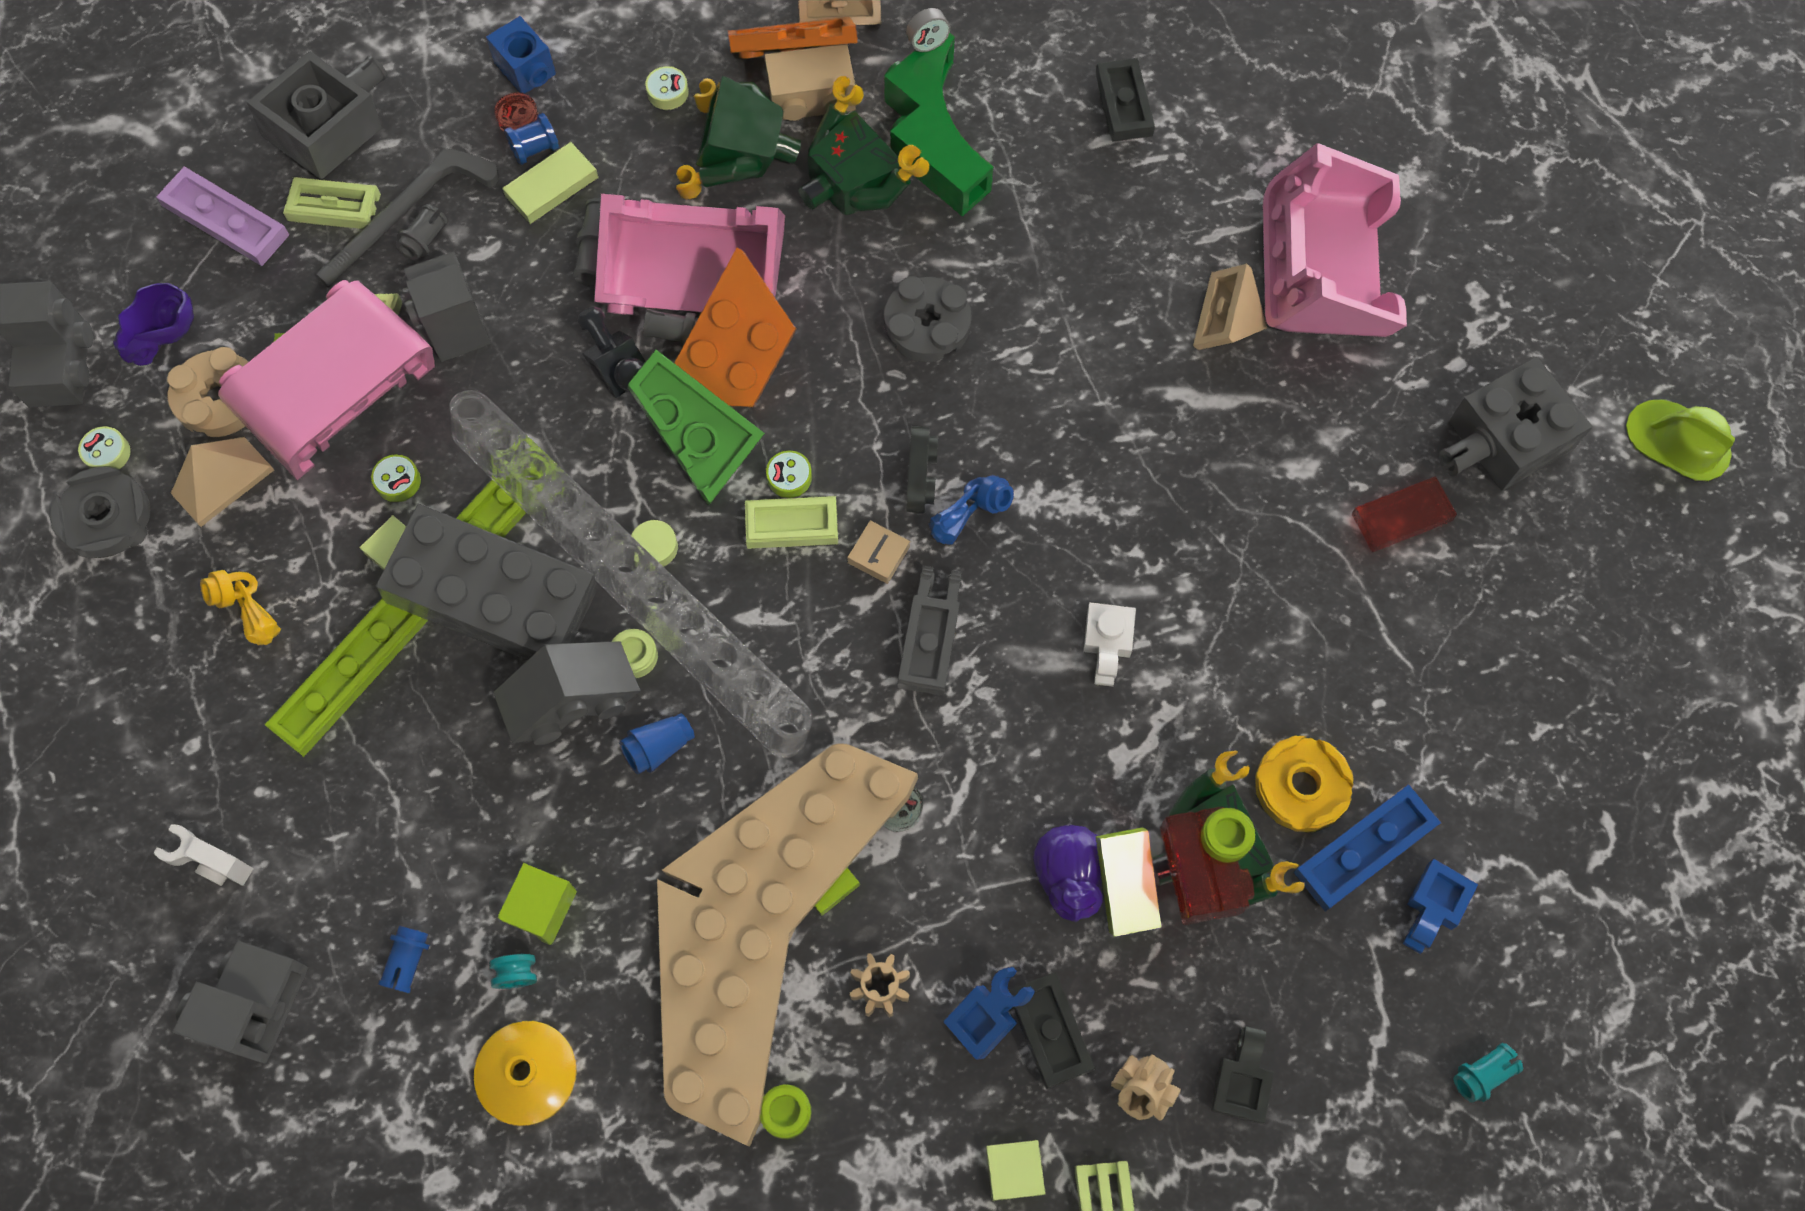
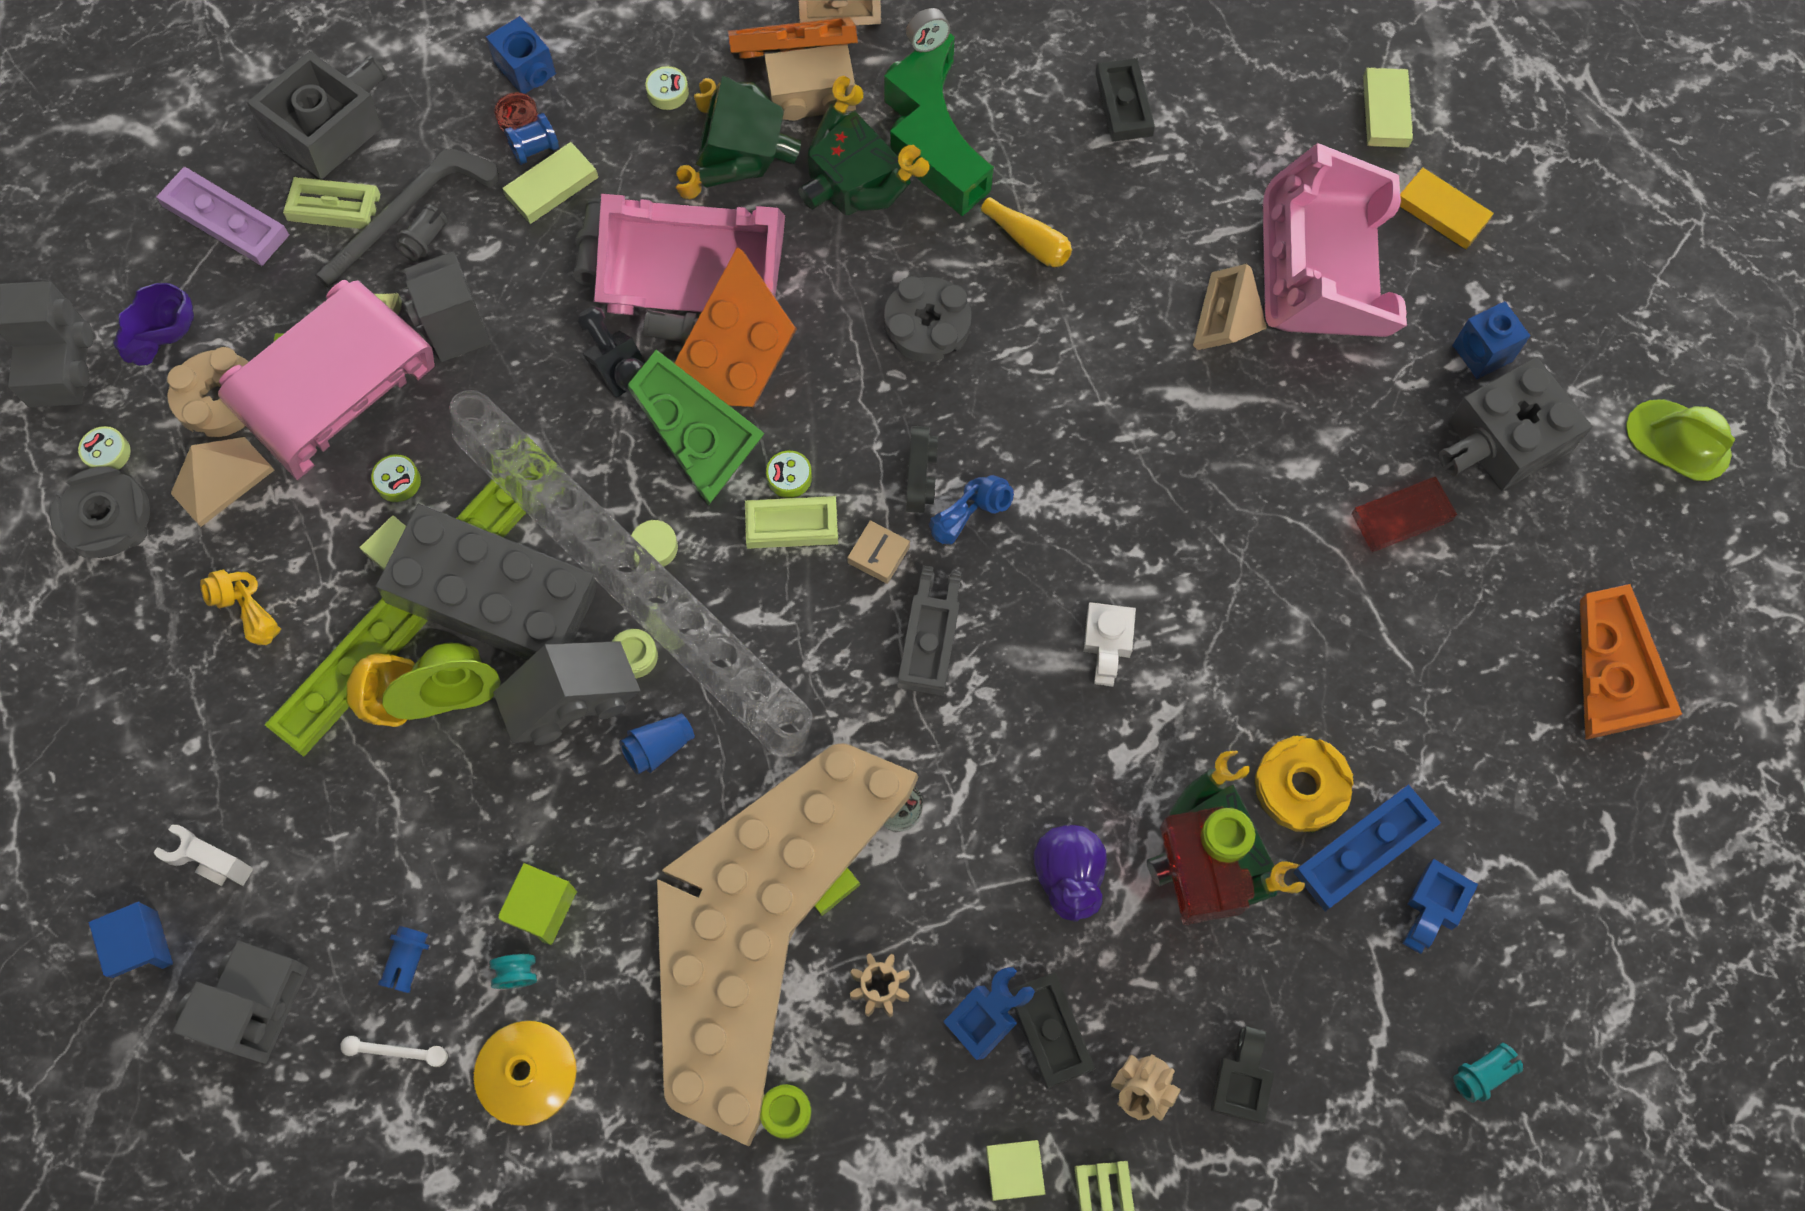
(130, 940): none -> blue panel
(368, 683): none -> yellow hair
(435, 1056): none -> white hinge
(441, 681): none -> lime piece
(1034, 236): none -> yellow piece
(1128, 881): tile -> none
(1387, 107): none -> yellowish green tile
(1444, 208): none -> yellow tile
(1491, 340): none -> blue brick
(1621, 666): none -> orange wing

